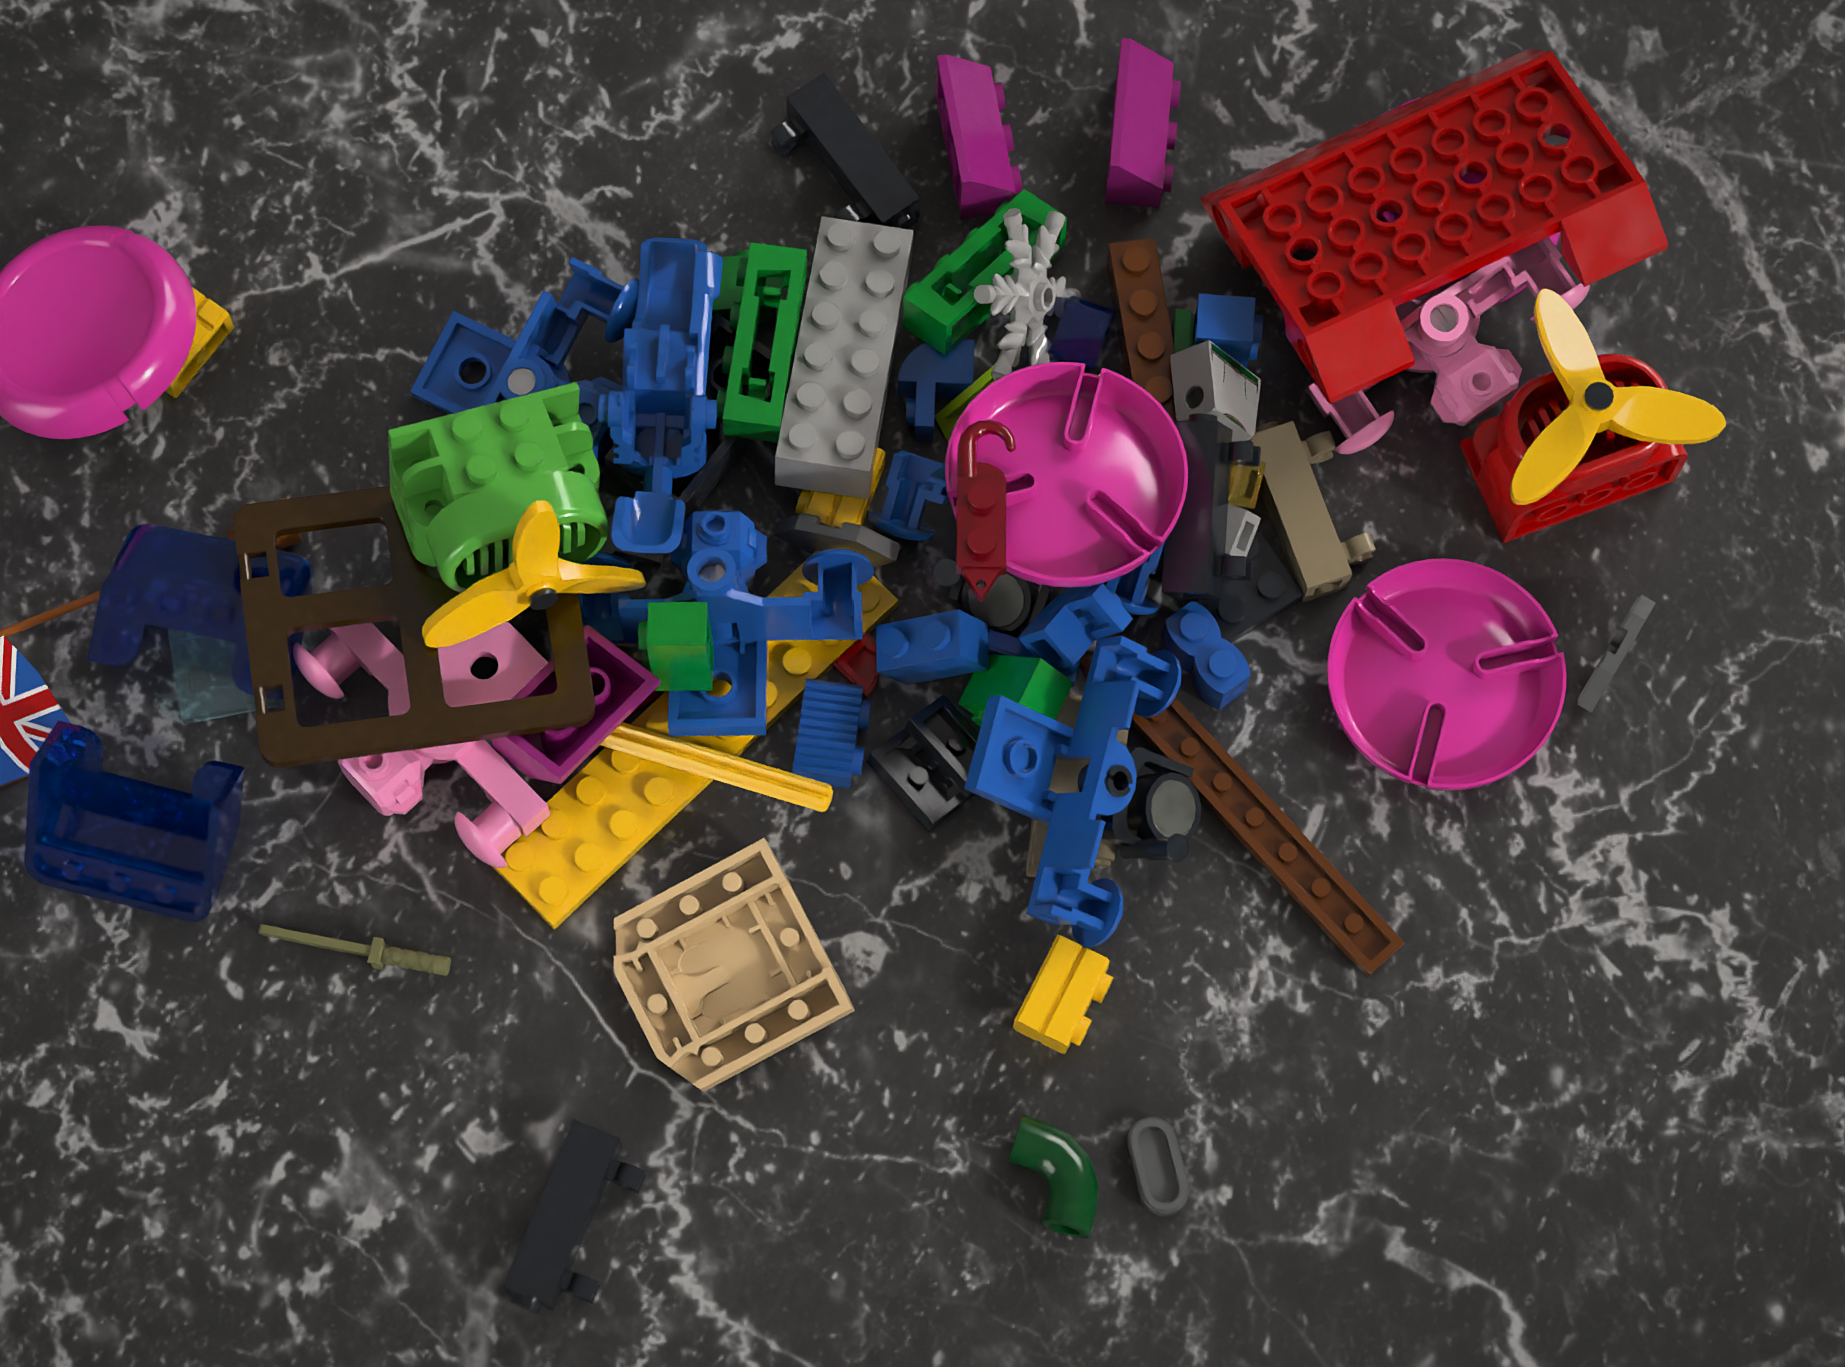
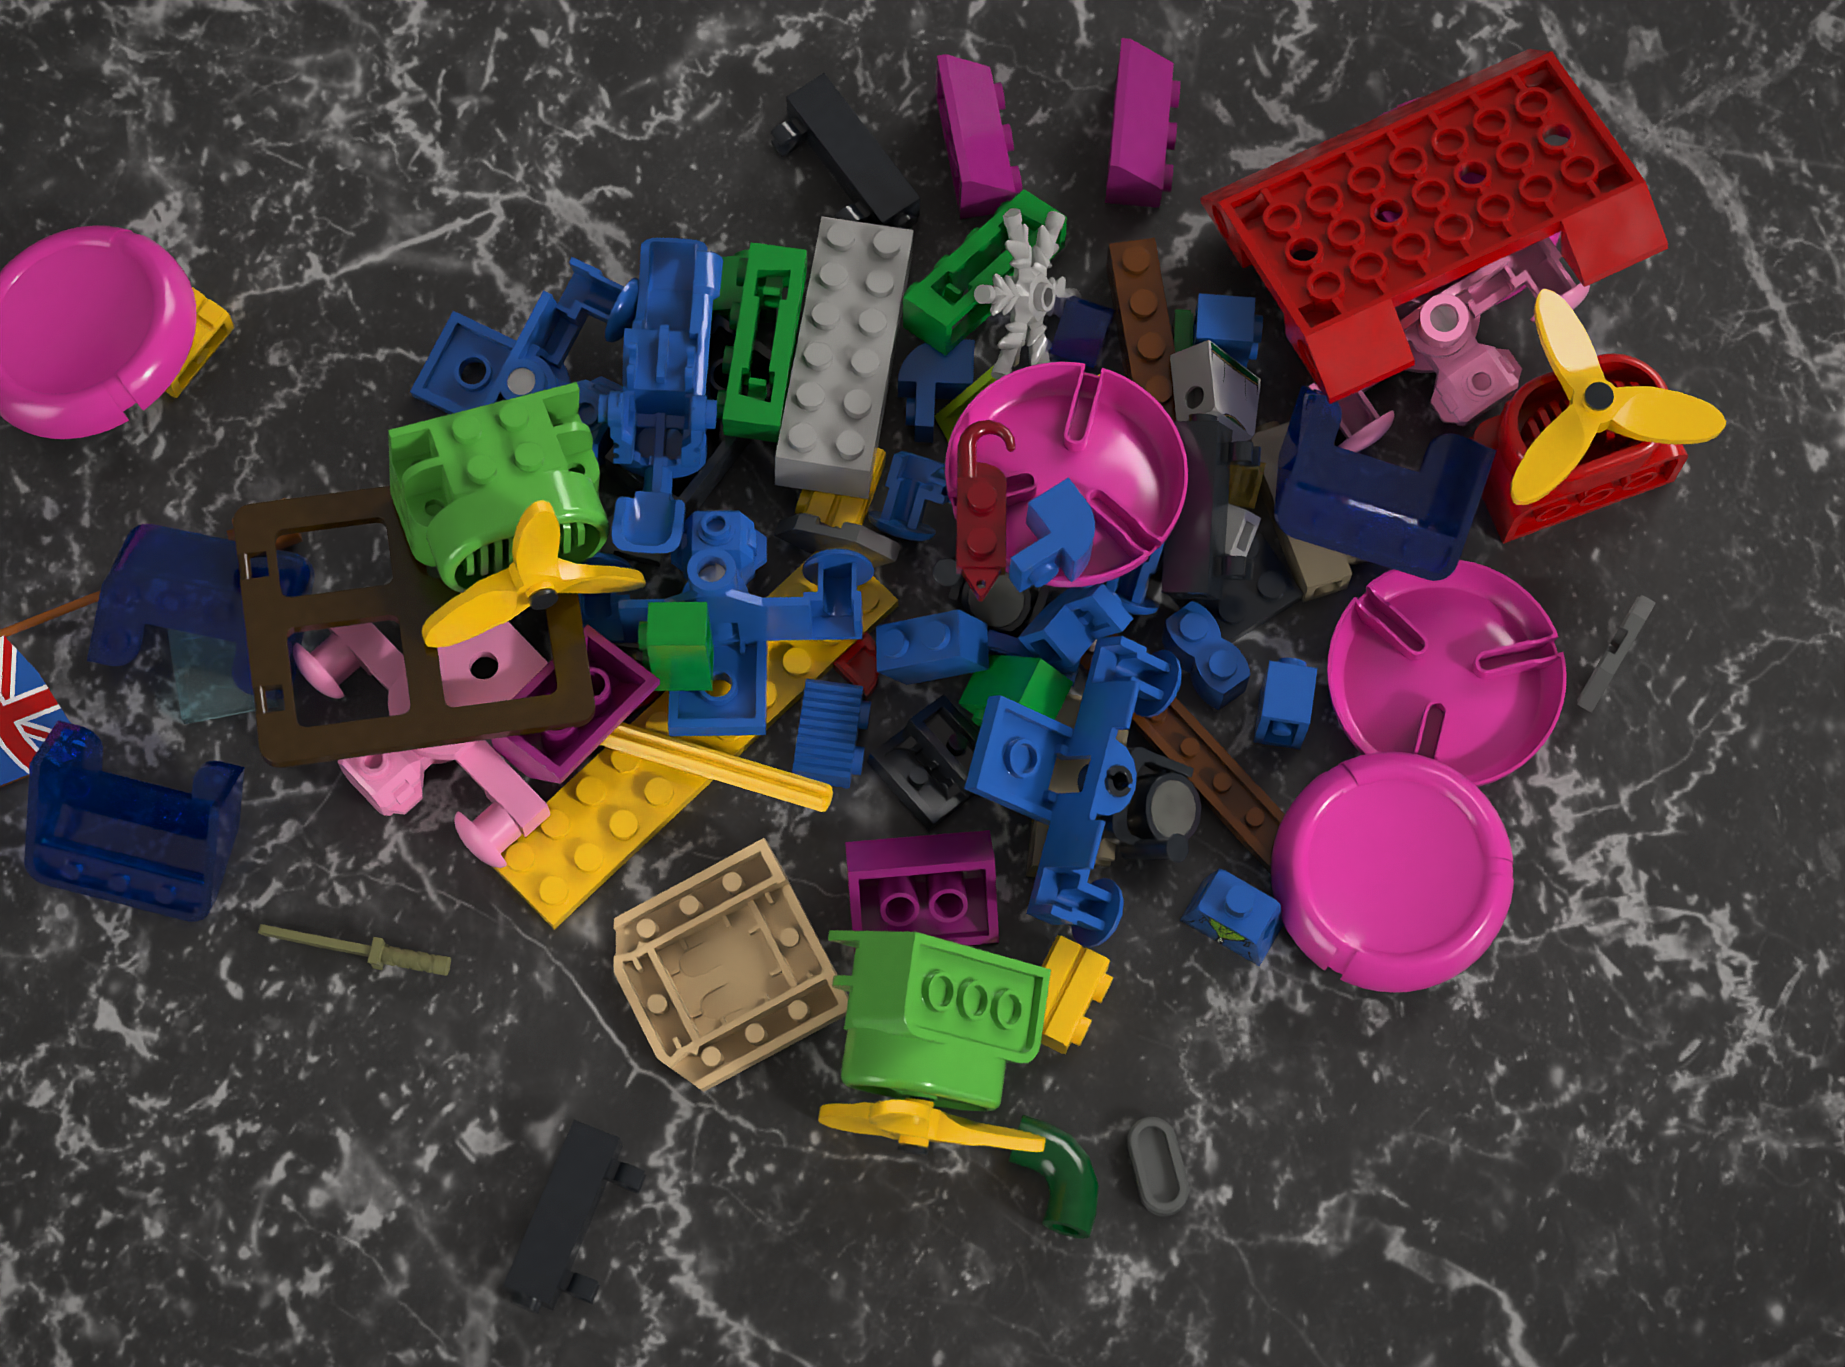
(925, 886): none -> magenta slope
(934, 1032): none -> bright green brick
(1064, 535): none -> blue brick
(1235, 915): none -> blue torso
(1285, 703): none -> blue brick
(1373, 506): none -> clear blue windscreen
(1392, 871): none -> dark pink piece

